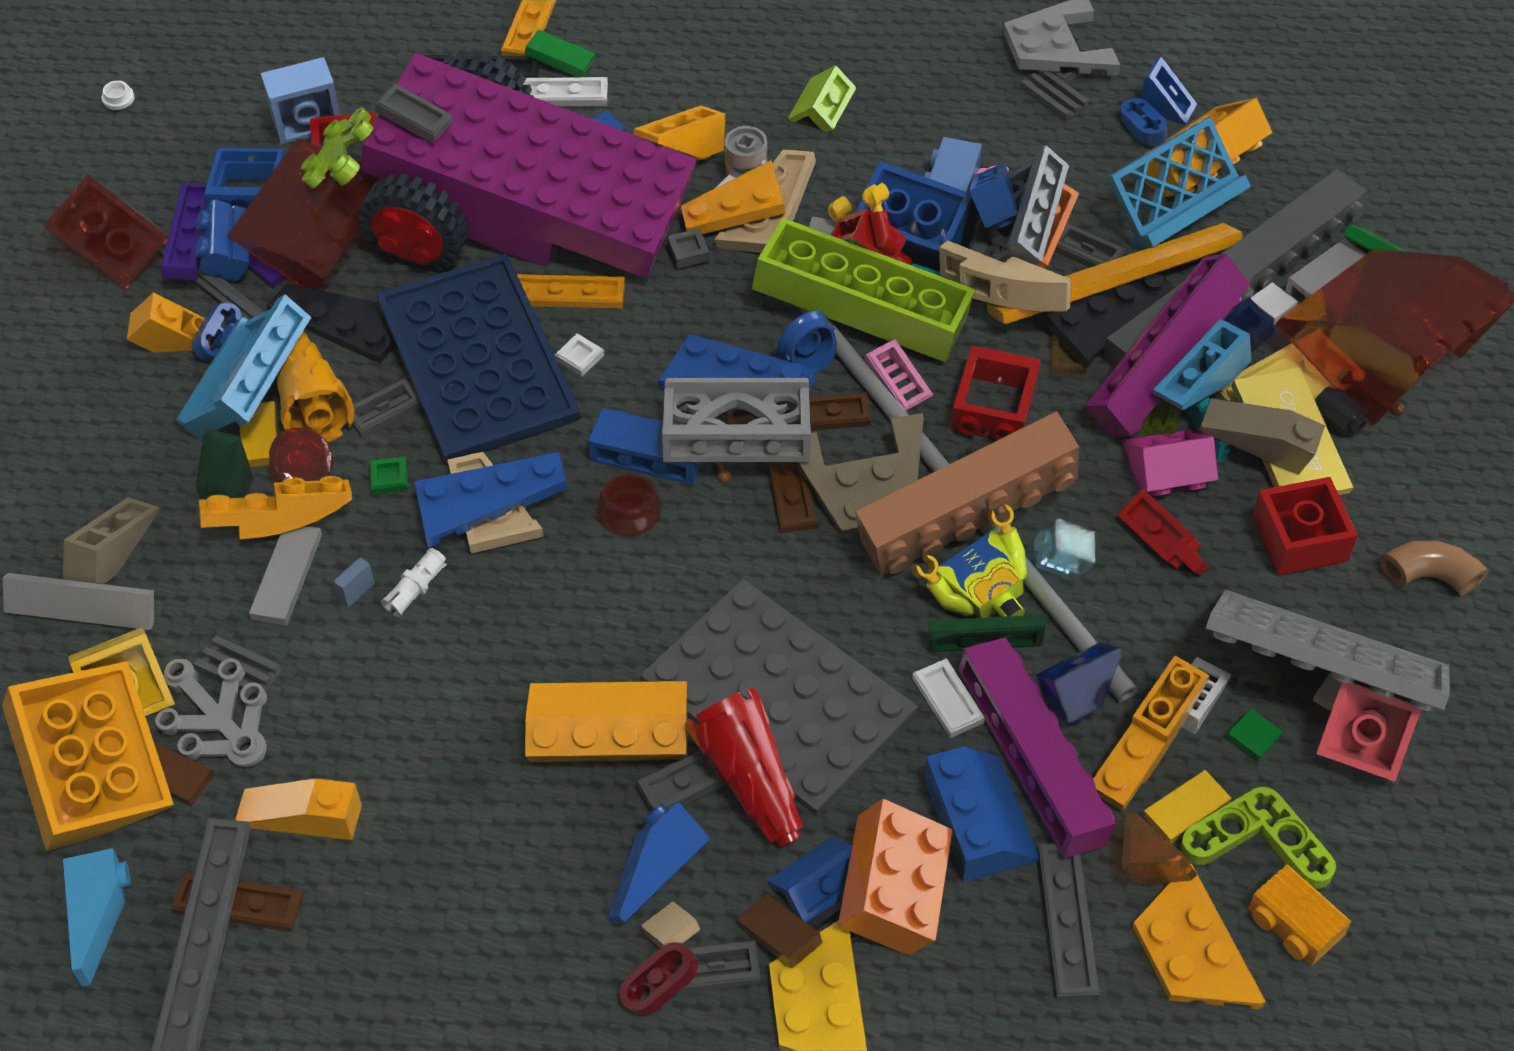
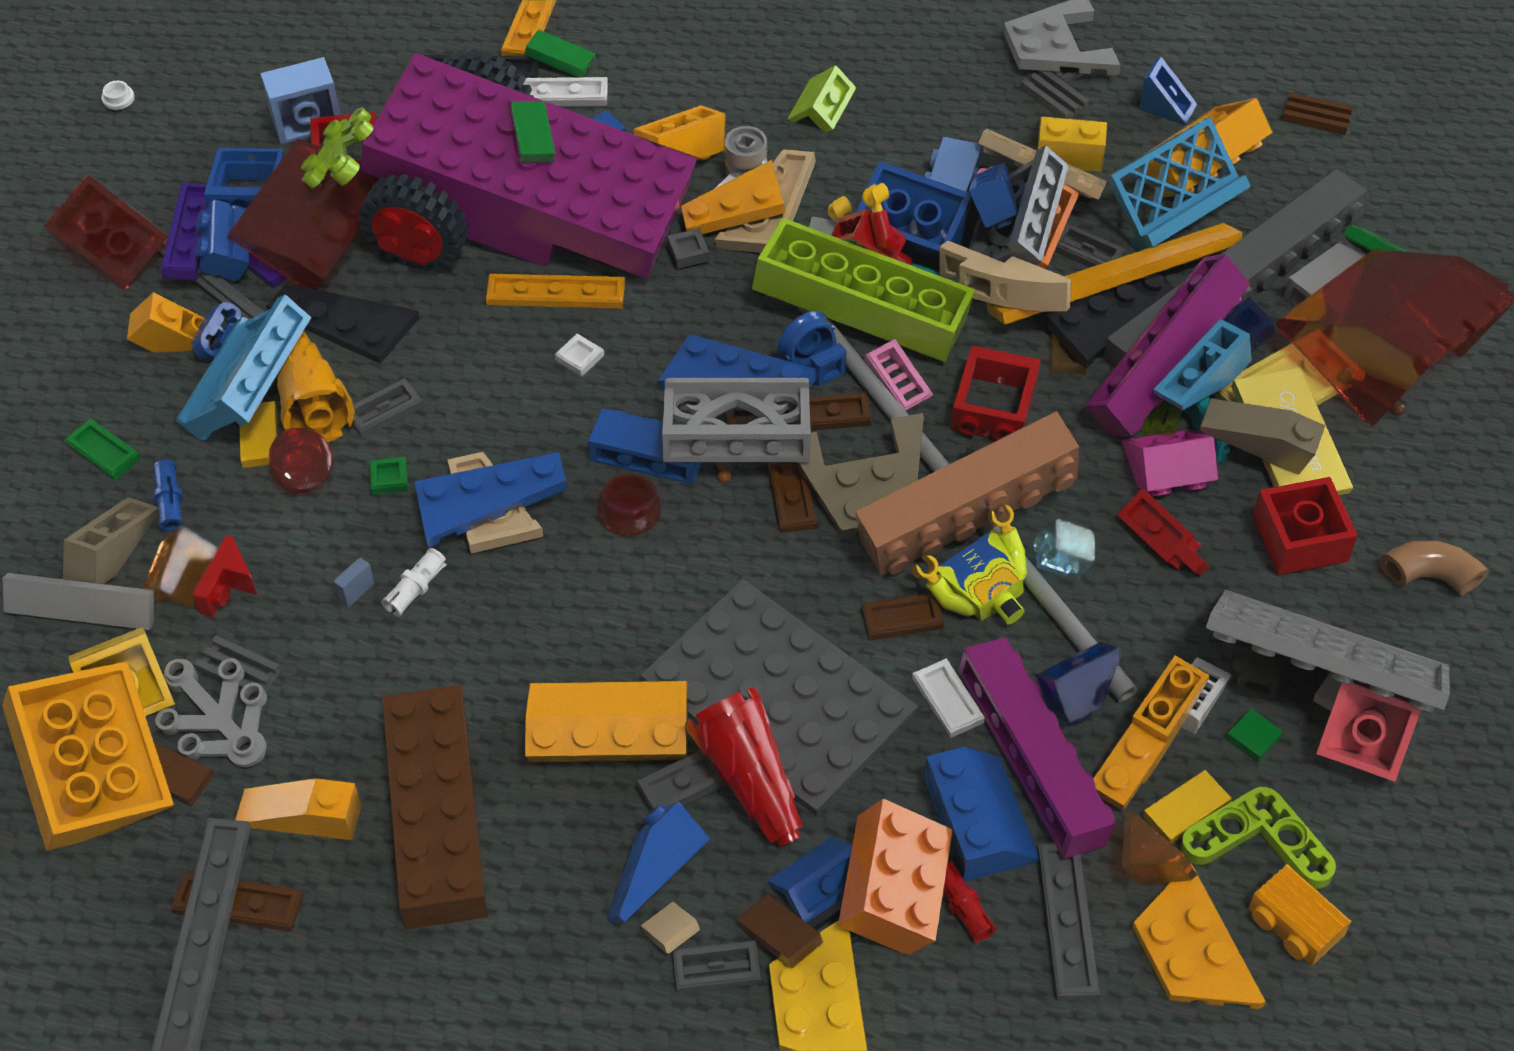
(93, 906): dark azure slope -> none
(102, 449): none -> green tile
(167, 495): none -> blue pin
(179, 567): none -> clear orange panel
(223, 466): clear green slope -> none
(224, 572): none -> red slope
(285, 575): light grey tile -> none
(291, 507): light orange slope -> none
(413, 113): dark grey tile -> none
(434, 808): none -> reddish brown brick
(477, 357): dark blue plate -> none
(532, 131): none -> green tile
(659, 978): dark red plate -> none
(829, 364): none -> blue tile
(902, 616): none -> reddish brown tile
(964, 633): dark green tile -> none
(966, 905): none -> red pin
(999, 145): none -> tan wing
(1075, 141): none -> yellow slope
(1137, 125): blue beam -> none
(1274, 301): white tile -> none
(1317, 113): none -> reddish brown tile
(1341, 411): black brick -> none

